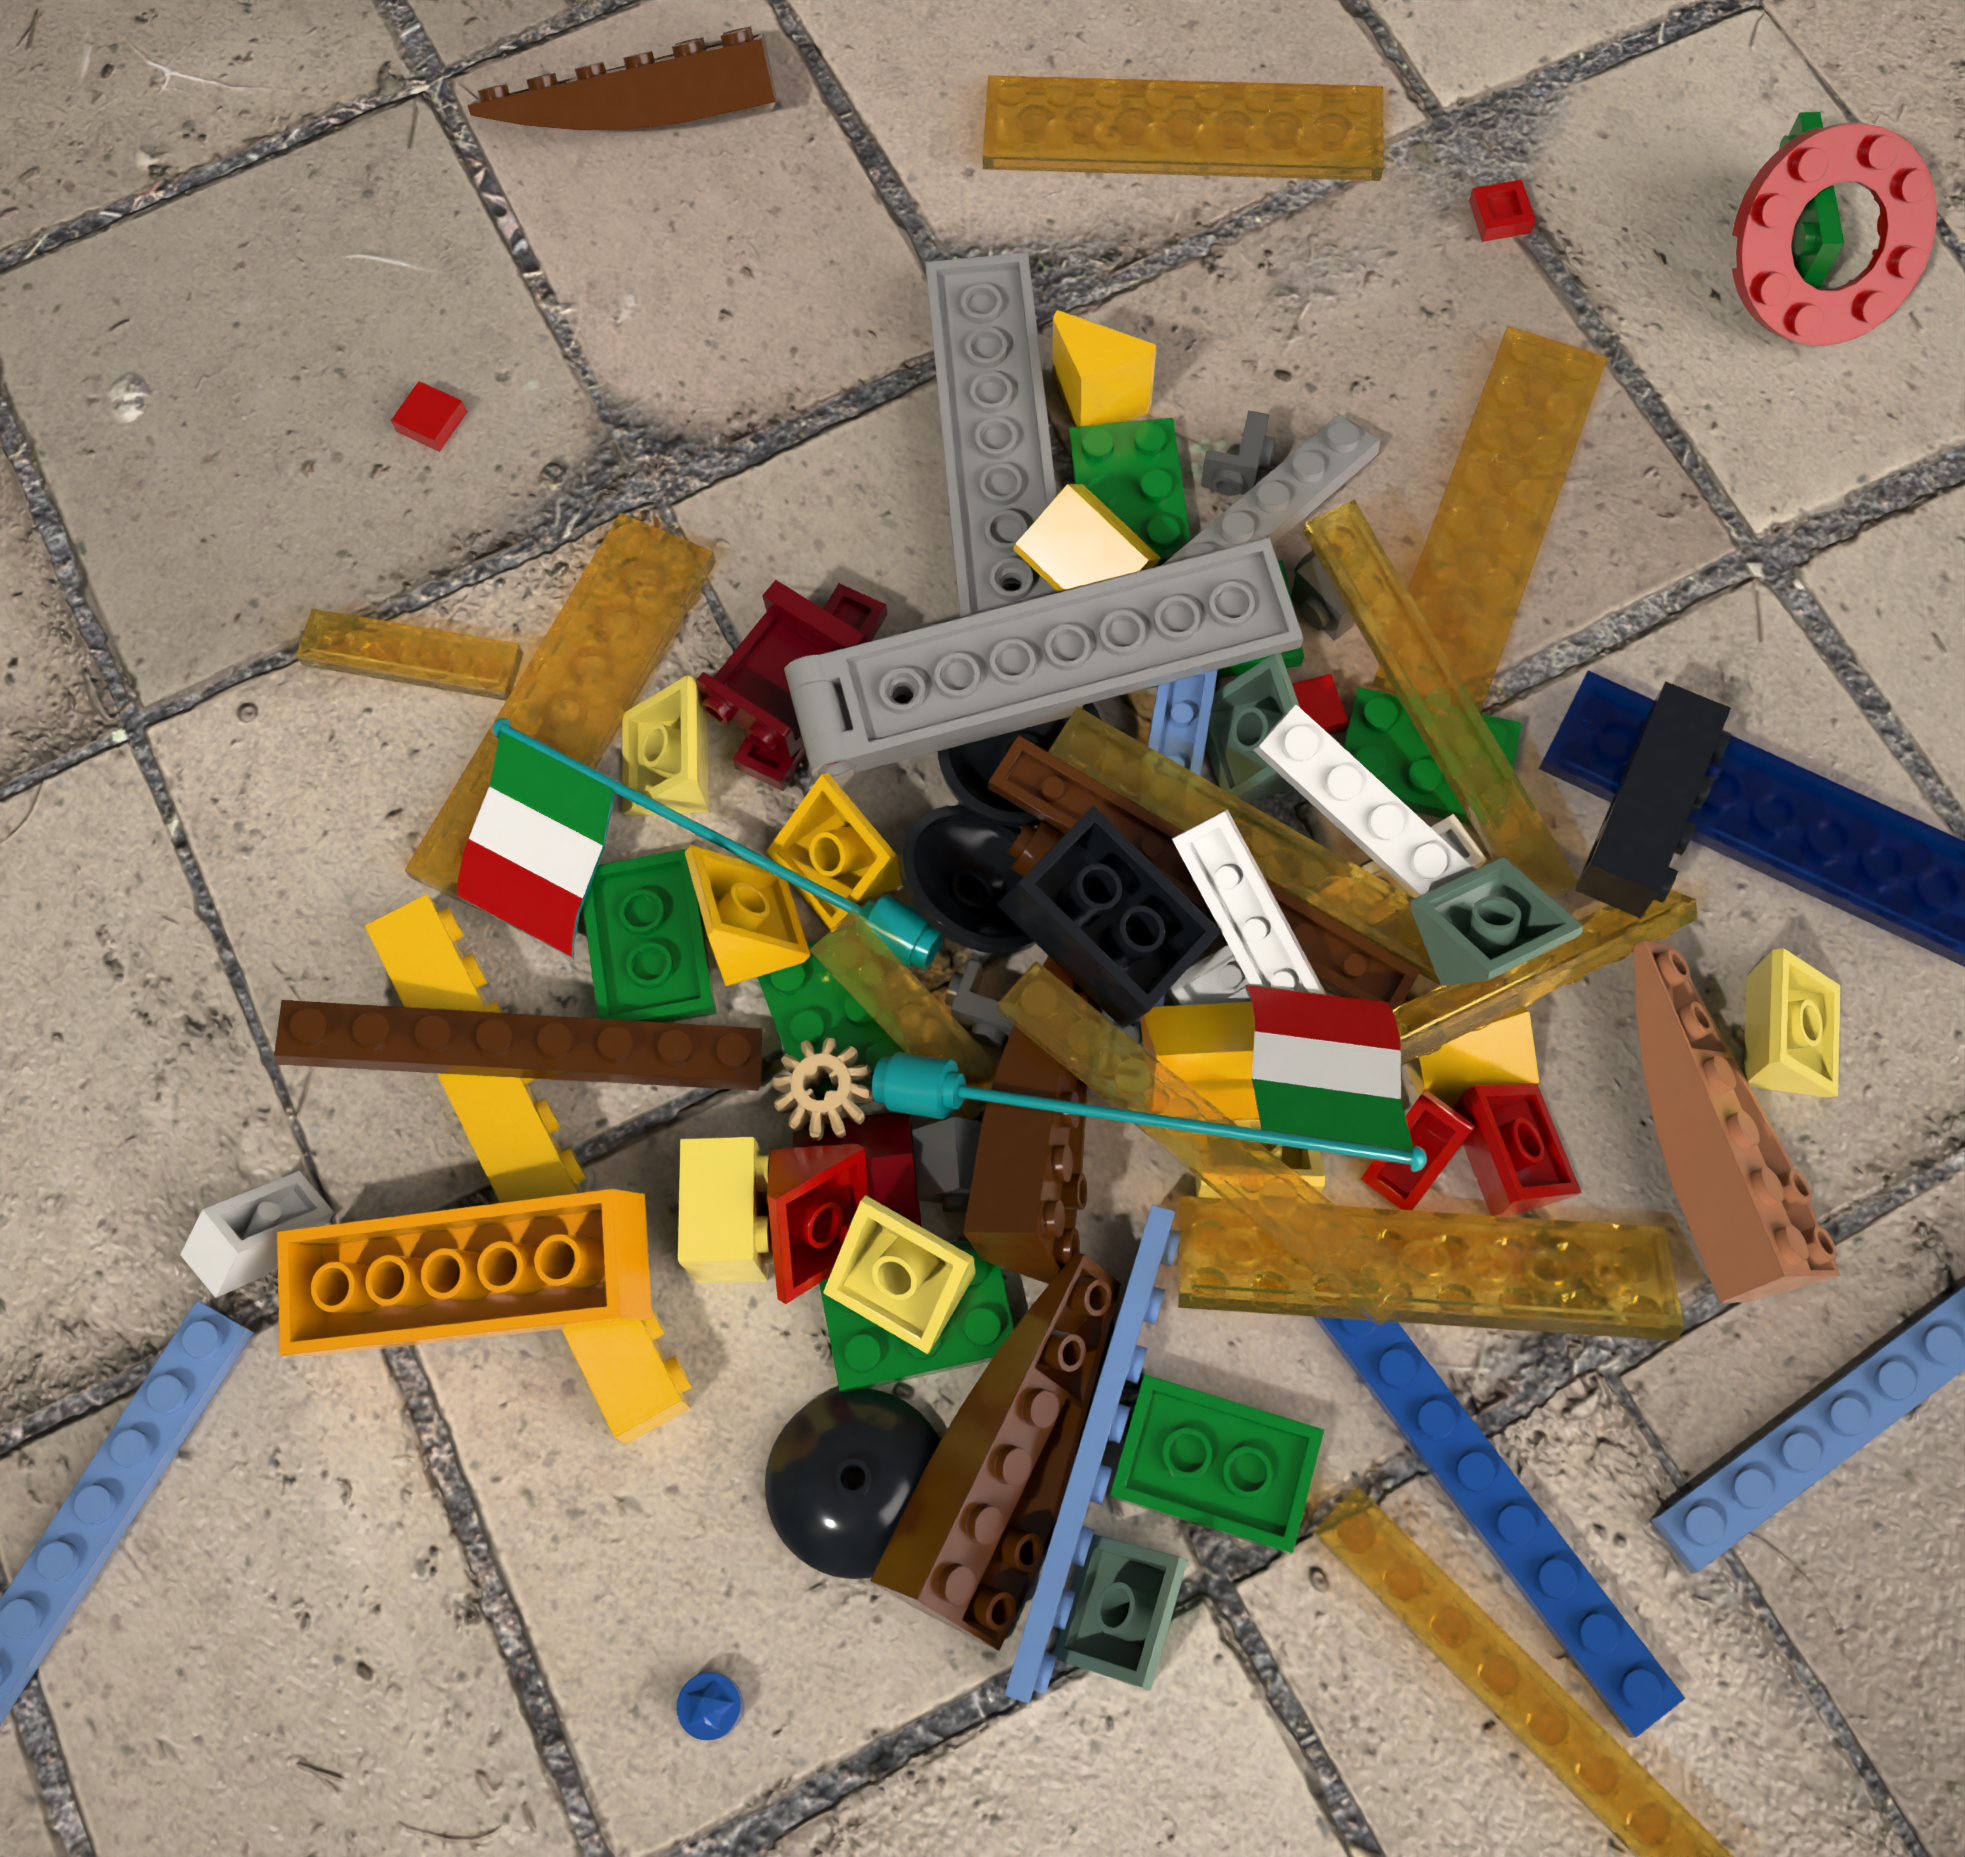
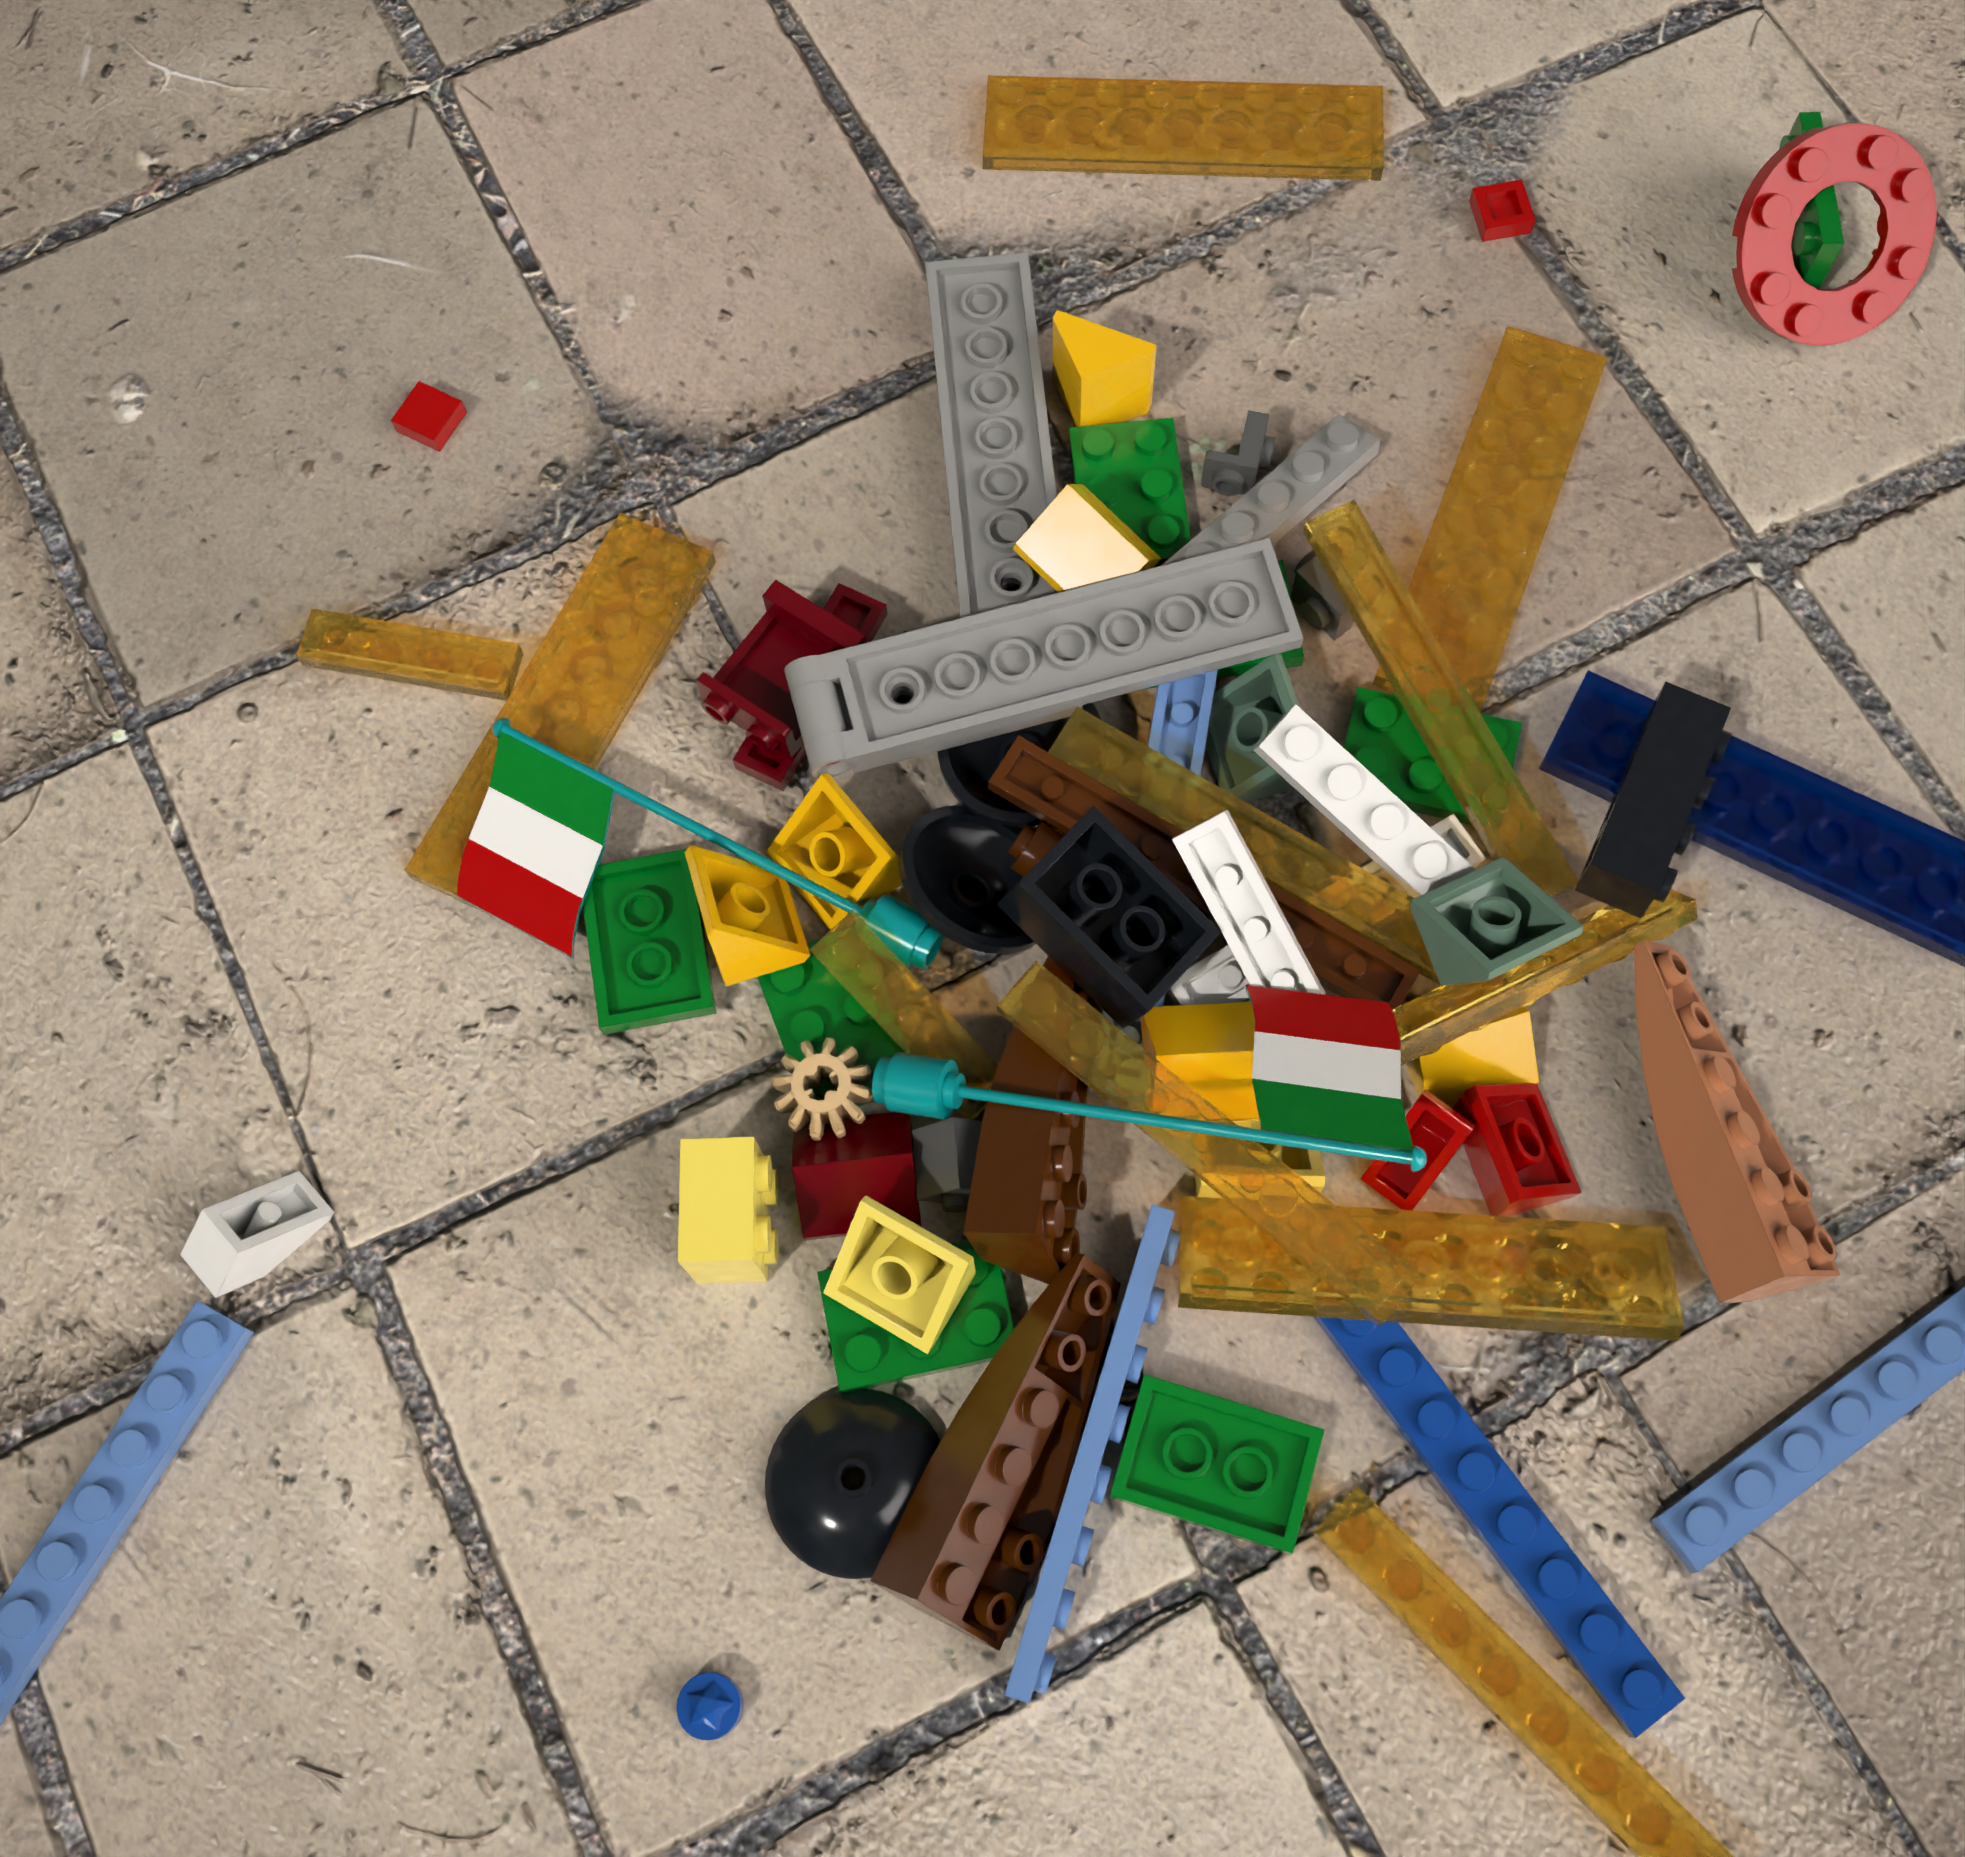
(464, 1273): light orange brick -> none
(517, 1045): reddish brown plate -> none
(524, 1161): yellow brick -> none
(645, 91): reddish brown wedge -> none
(667, 750): light yellow slope -> none
(811, 1210): red slope -> none
(974, 1011): dark grey bracket -> none
(1121, 1611): sand green slope -> none
(1322, 703): red tile -> none
(1791, 1027): light yellow slope -> none

